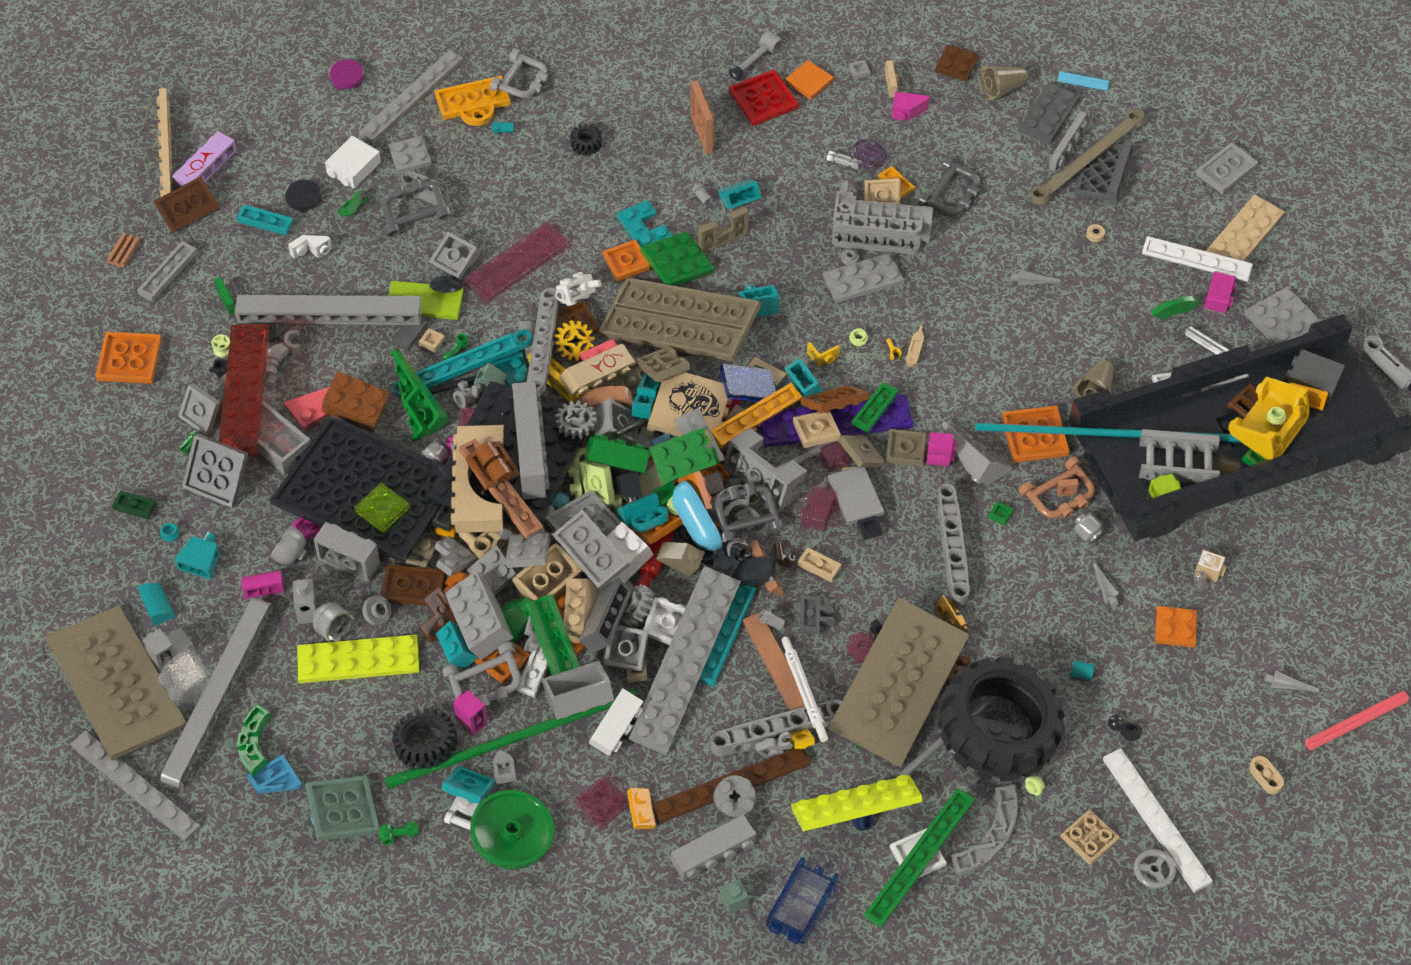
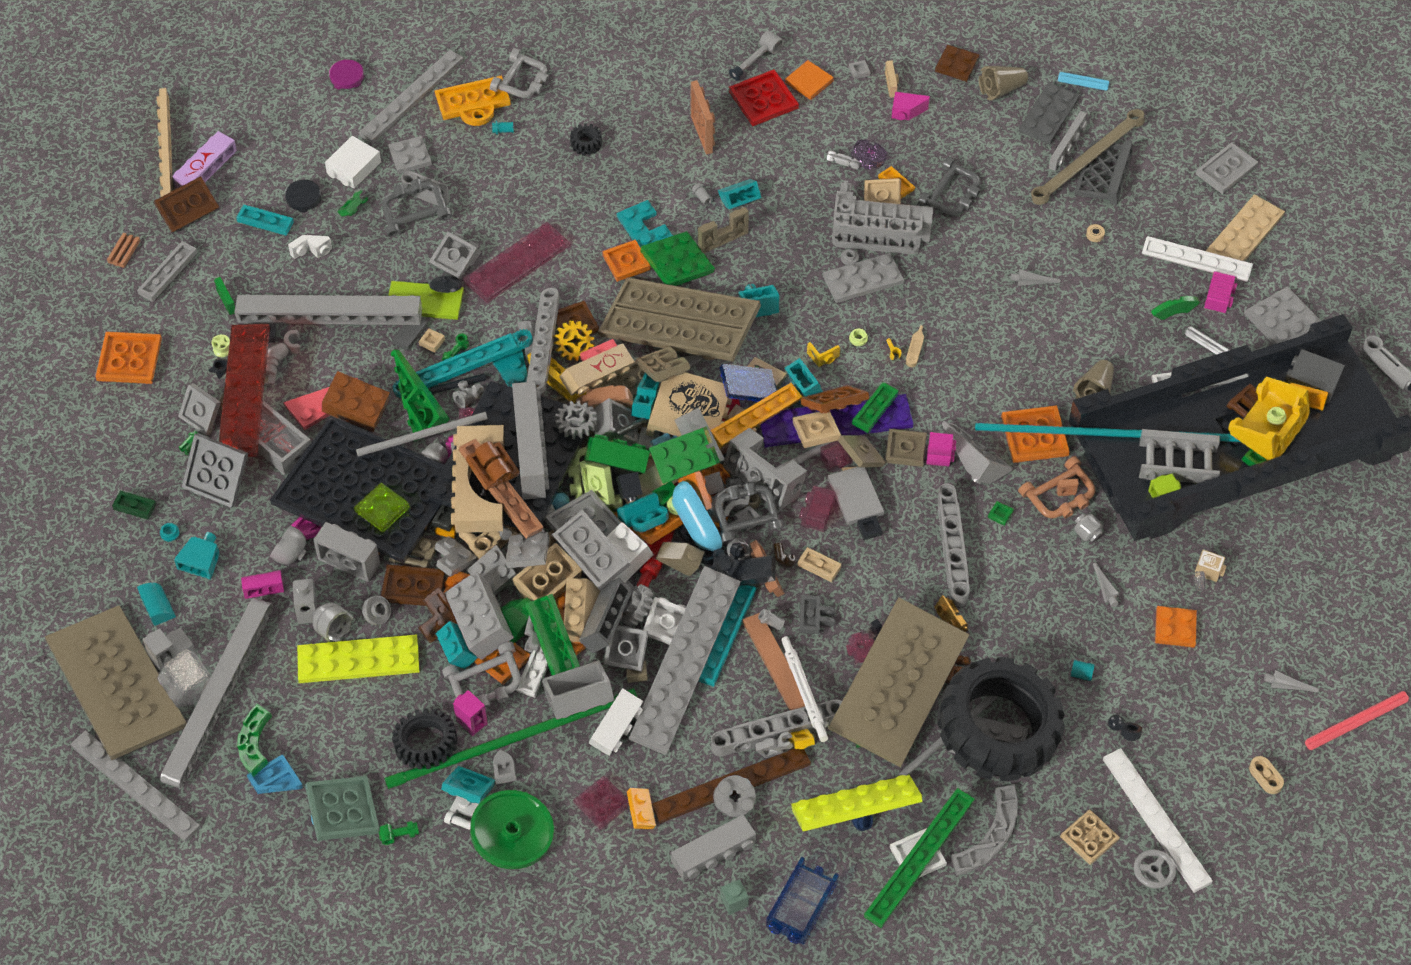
(421, 434): none -> light grey piece
(489, 373): sand green brick -> none
(577, 288): white brick -> none
(1034, 785): yellowish green plate -> none

